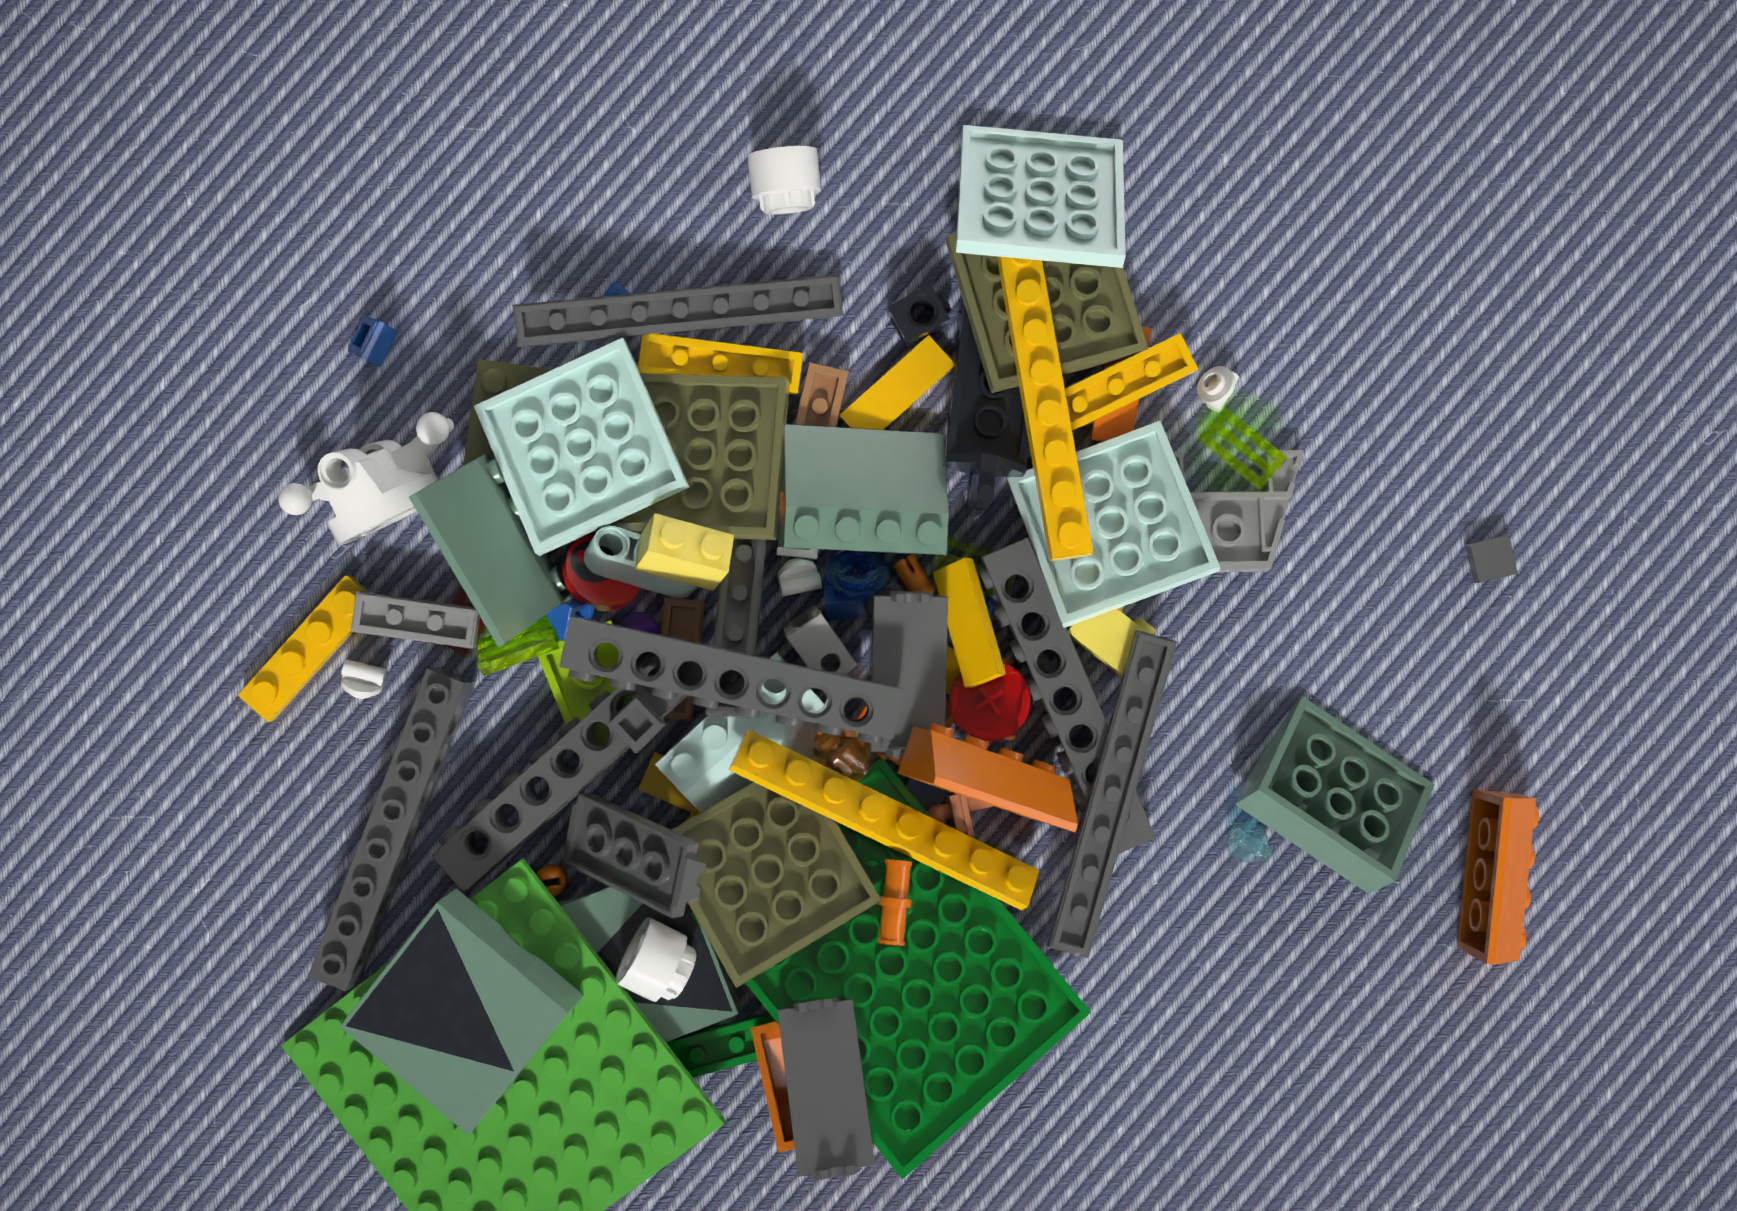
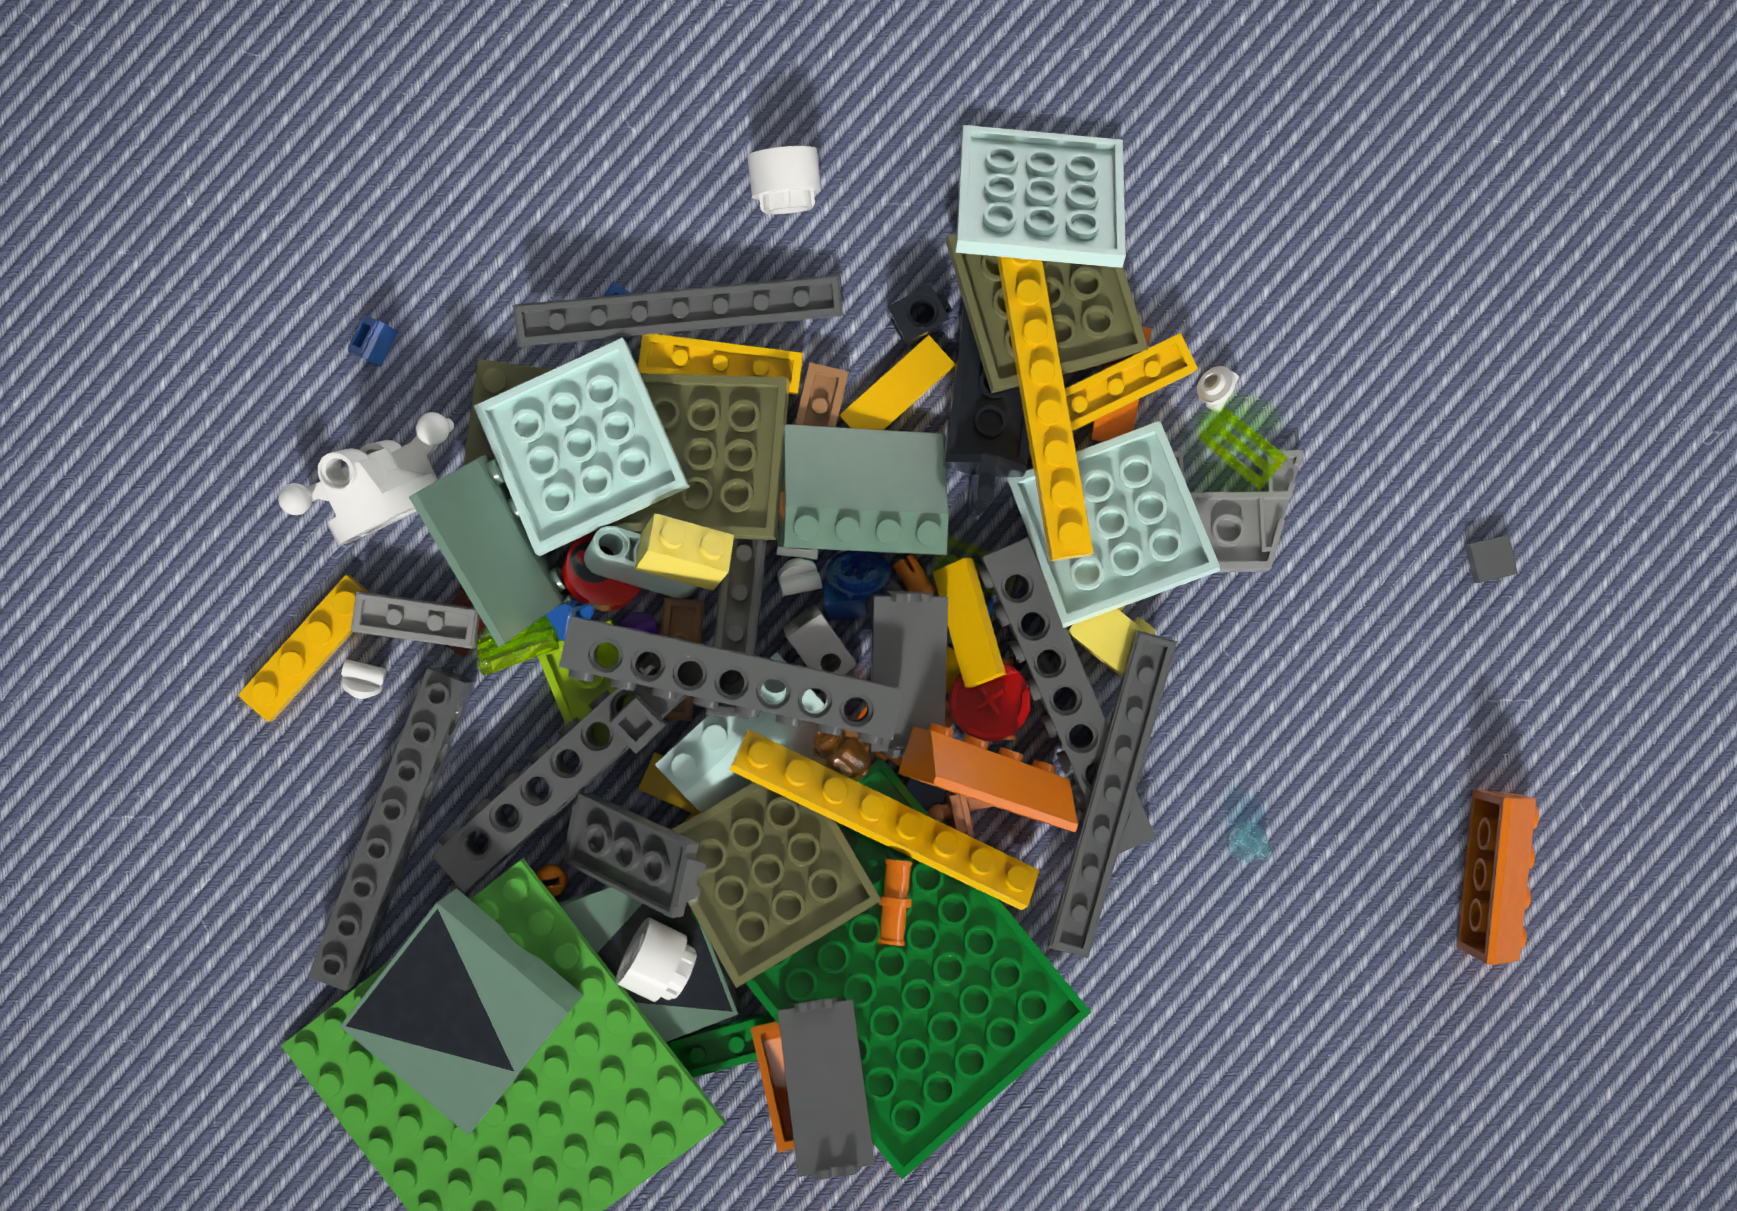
(1337, 796): sand green slope -> none

